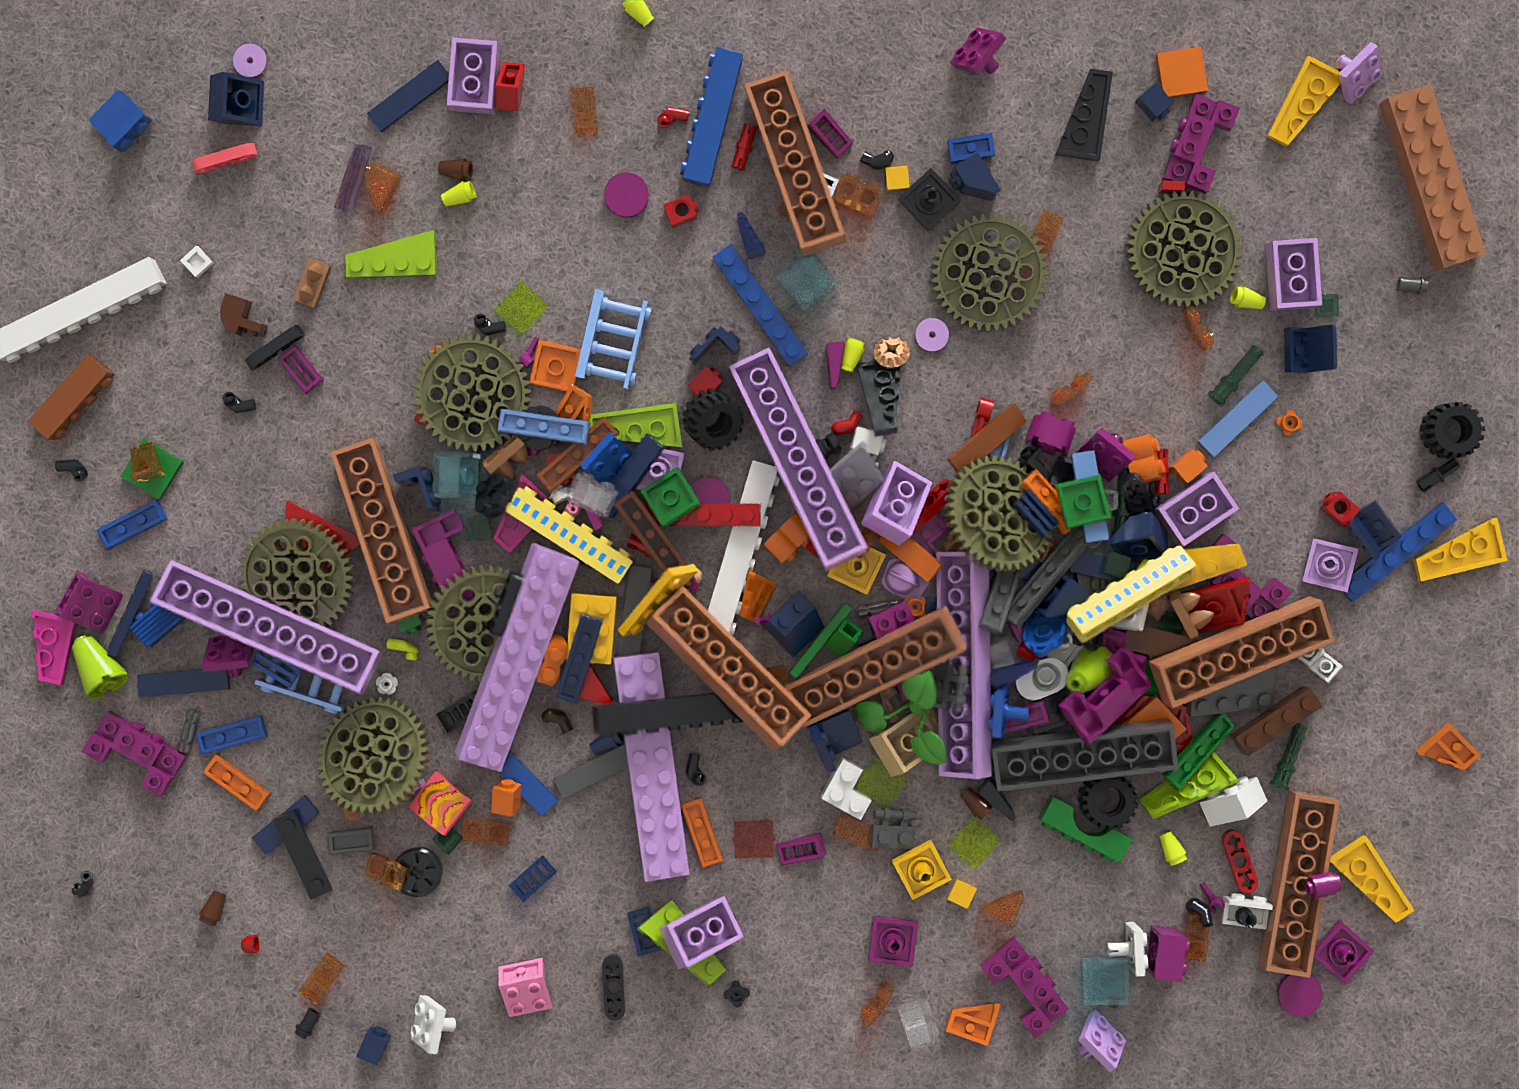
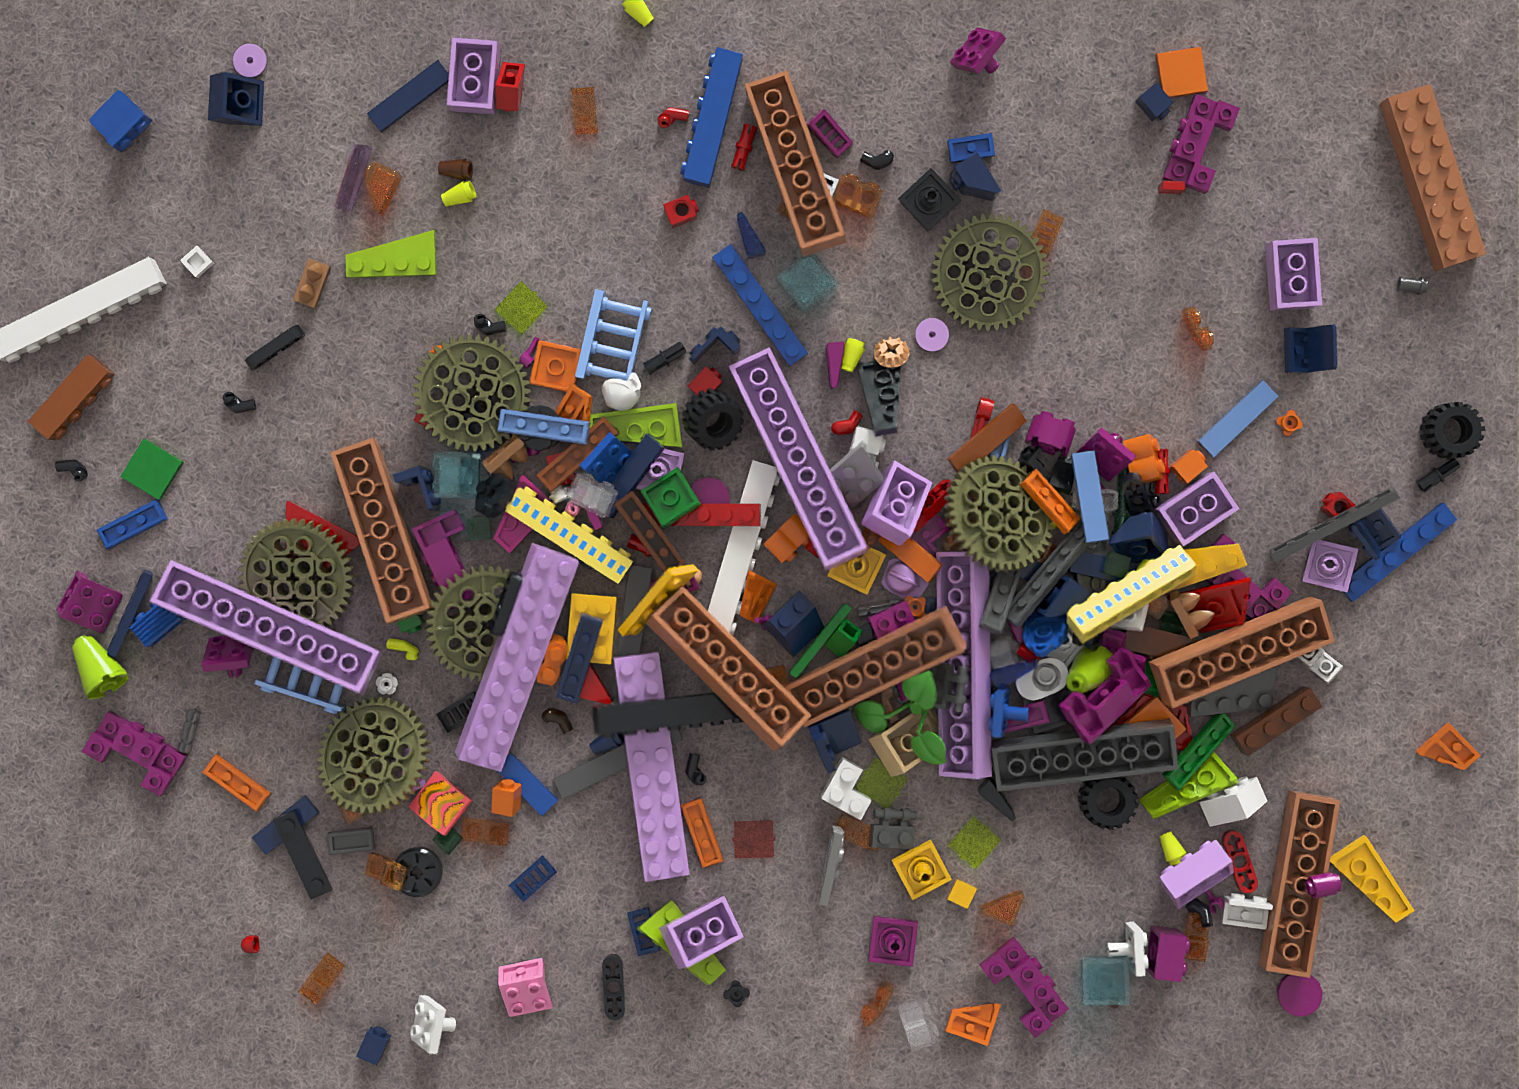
(54, 644): dark pink wing -> none
(87, 882): black arm -> none
(145, 463): clear orange slope -> none
(182, 682): dark blue tile -> none
(212, 909): reddish brown cone -> none
(221, 158): coral beam -> none
(231, 734): blue tile -> none
(234, 316): reddish brown brick -> none
(260, 656): blue tile -> none
(307, 1023): black pin -> none
(312, 384): magenta tile -> none
(622, 394): none -> white cap
(626, 194): magenta tile -> none
(664, 358): none -> black axle
(817, 838): magenta slope -> none
(832, 858): none -> light grey wing
(833, 443): black wheel -> none
(897, 178): yellow tile -> none
(976, 803): reddish brown cone -> none
(1037, 510): dark blue tile -> none
(1059, 815): green arch -> none
(1065, 393): clear orange slope -> none
(1083, 502): green tile -> none
(1087, 122): black wing -> none
(1101, 1041): lavender plate -> none
(1166, 217): olive gear -> none
(1196, 873): none -> lavender brick
(1229, 383): clear green pin -> none
(1245, 917): black pin -> none
(1246, 298): neon yellow cone -> none
(1282, 767): clear green pin -> none
(1306, 96): yellow wing -> none
(1329, 306): clear green tile -> none
(1334, 524): none -> dark grey tile
(1342, 952): magenta plate -> none
(1359, 72): lavender plate -> none
(1466, 552): yellow wing -> none

